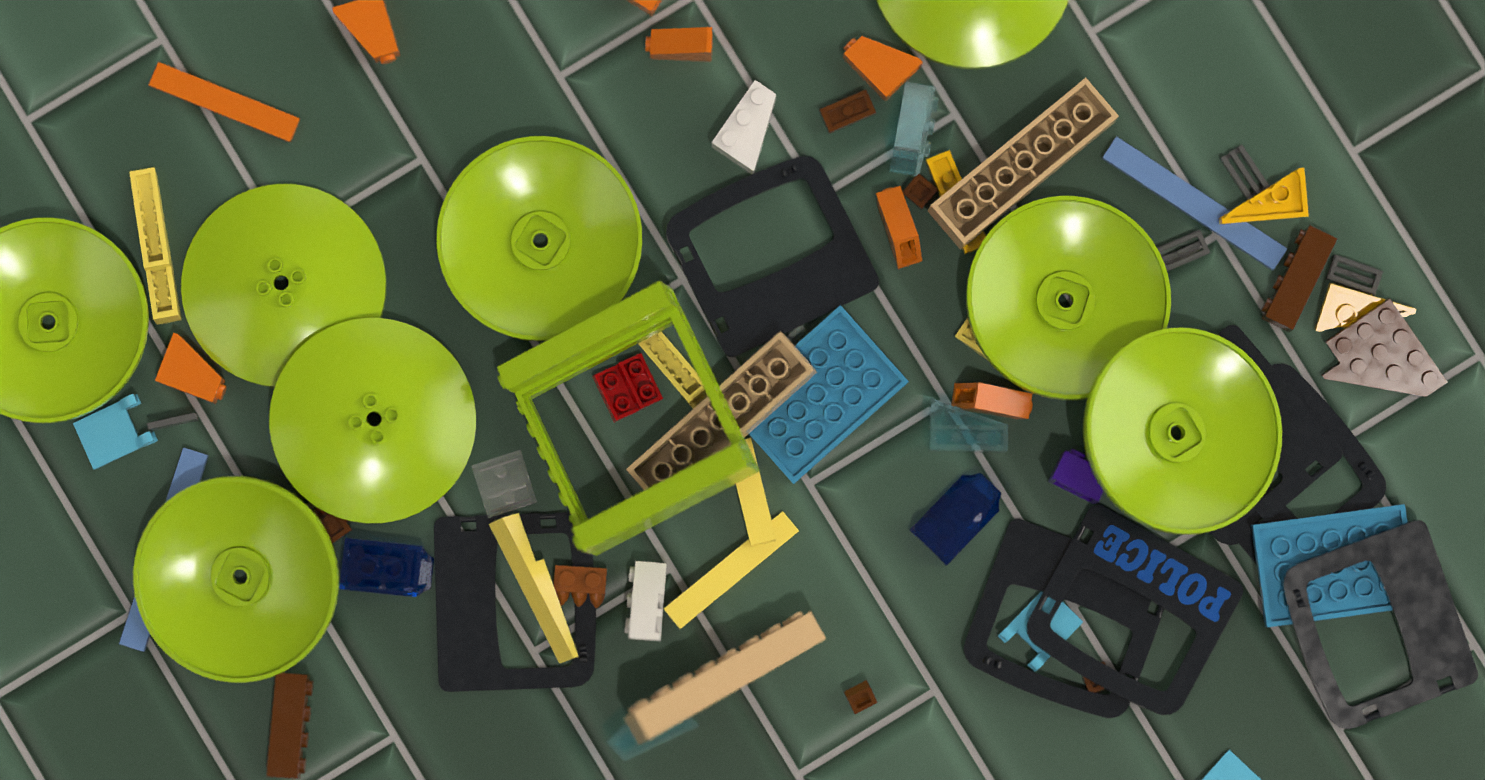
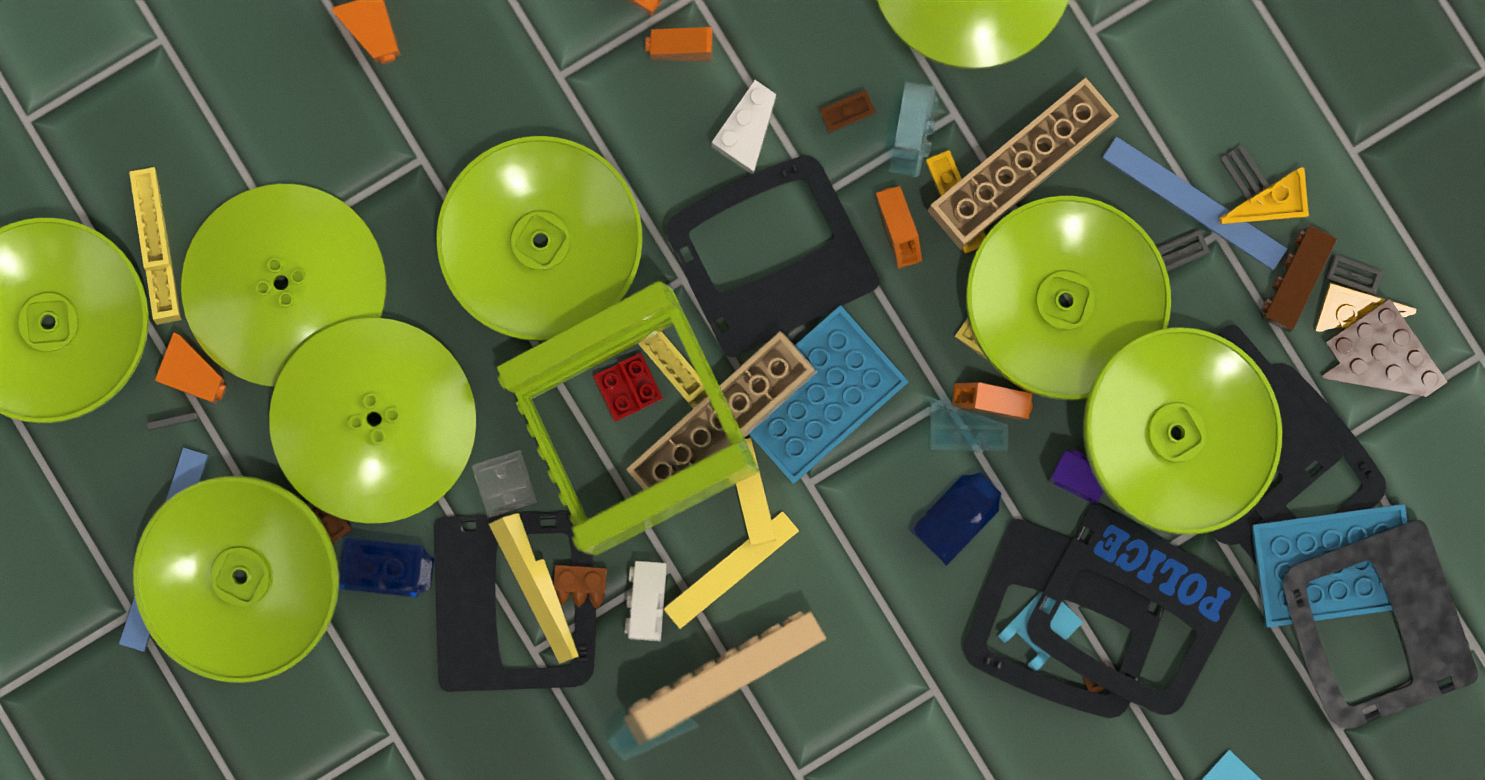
(111, 433): medium azure flag -> none
(224, 102): orange tile -> none
(288, 725): reddish brown brick -> none
(860, 697): reddish brown plate -> none
(880, 65): orange slope -> none
(919, 191): reddish brown plate -> none

